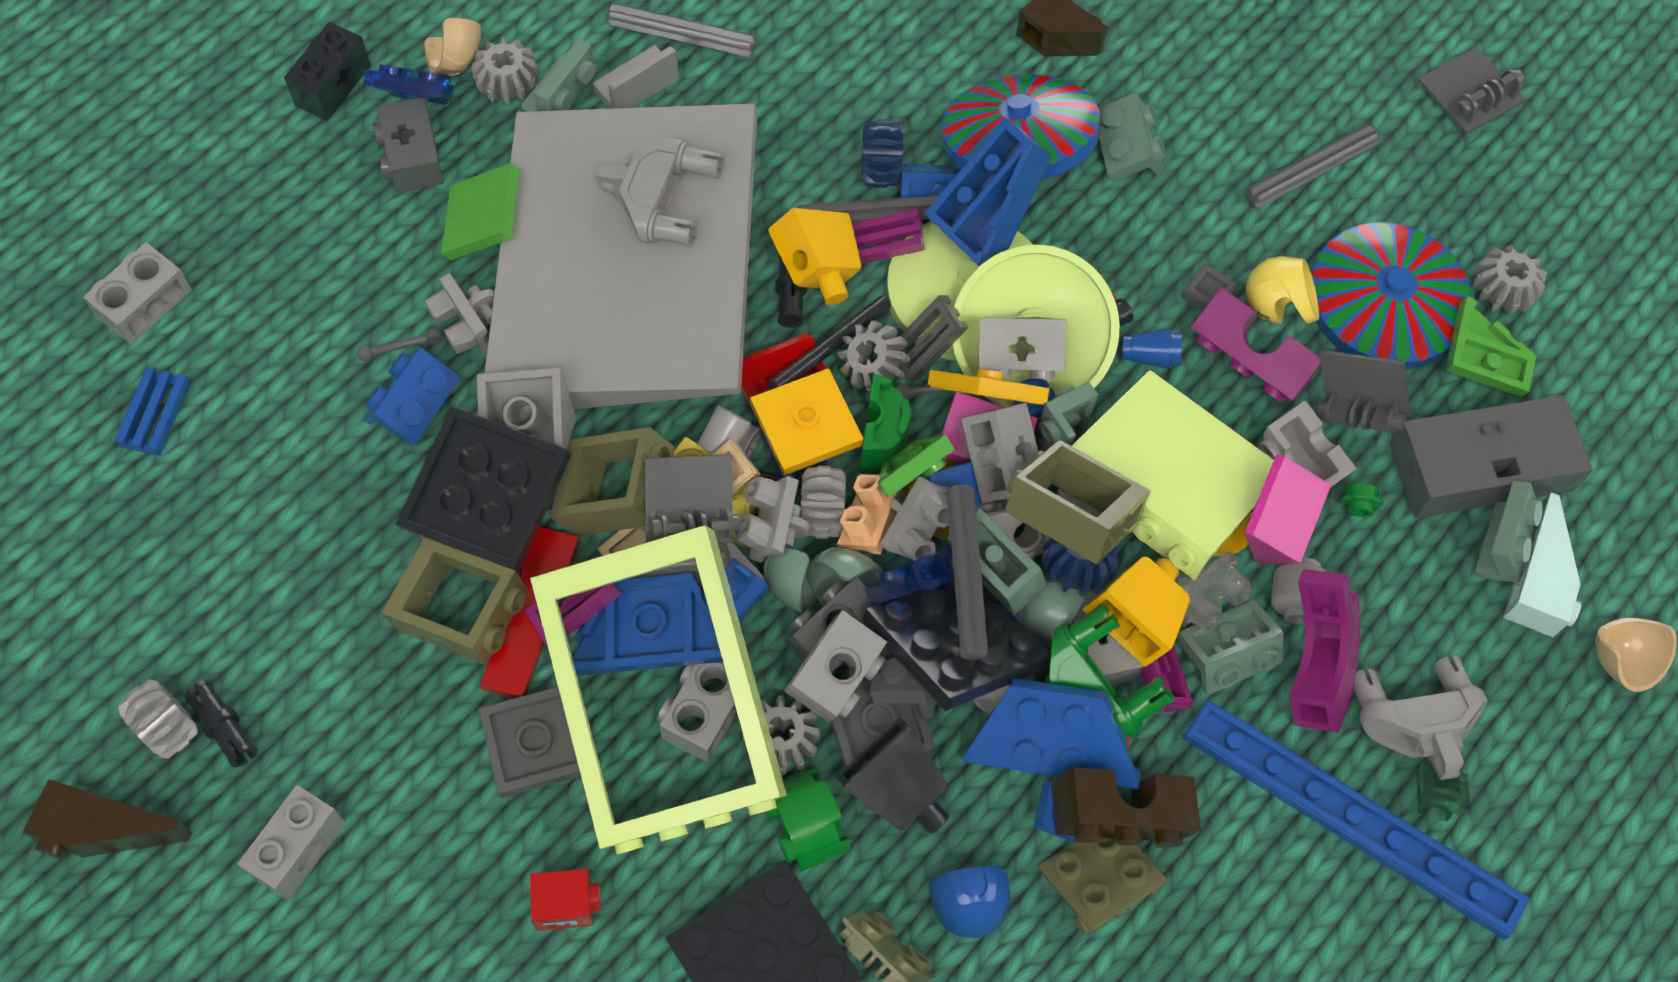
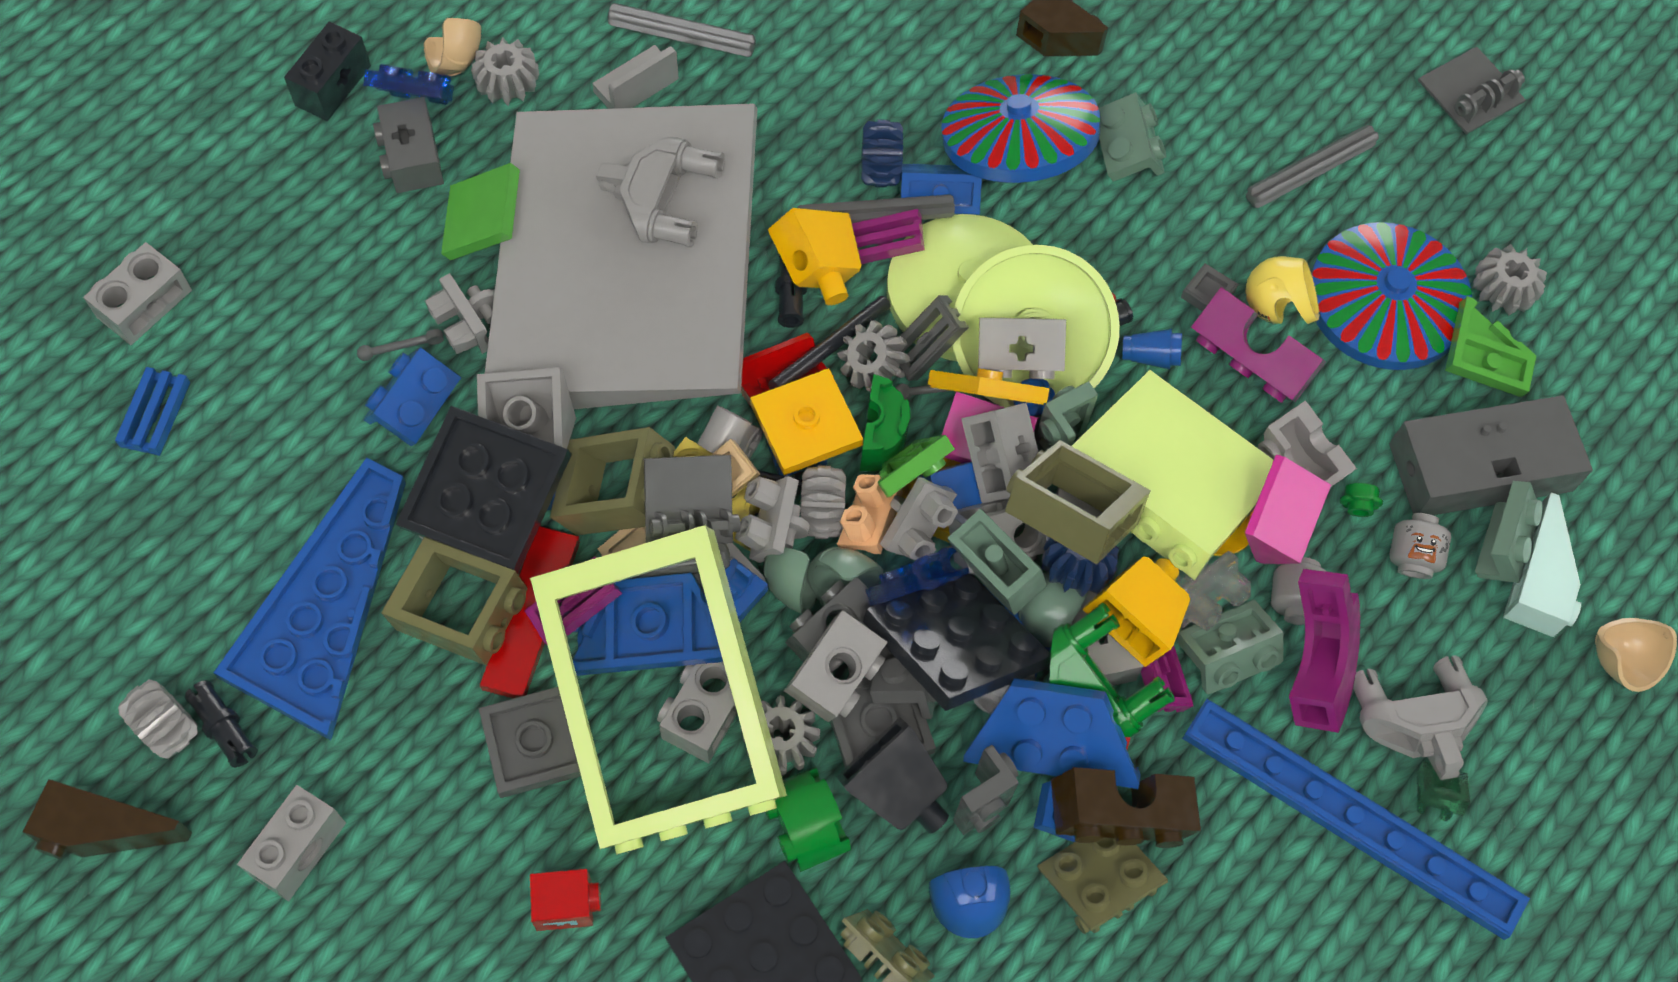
(311, 623): none -> blue wing
(563, 80): sand green bracket -> none
(967, 572): dark grey axle -> none
(983, 804): none -> dark grey bracket
(991, 193): blue wedge -> none
(1364, 391): dark grey hinge -> none
(1420, 546): none -> light grey head

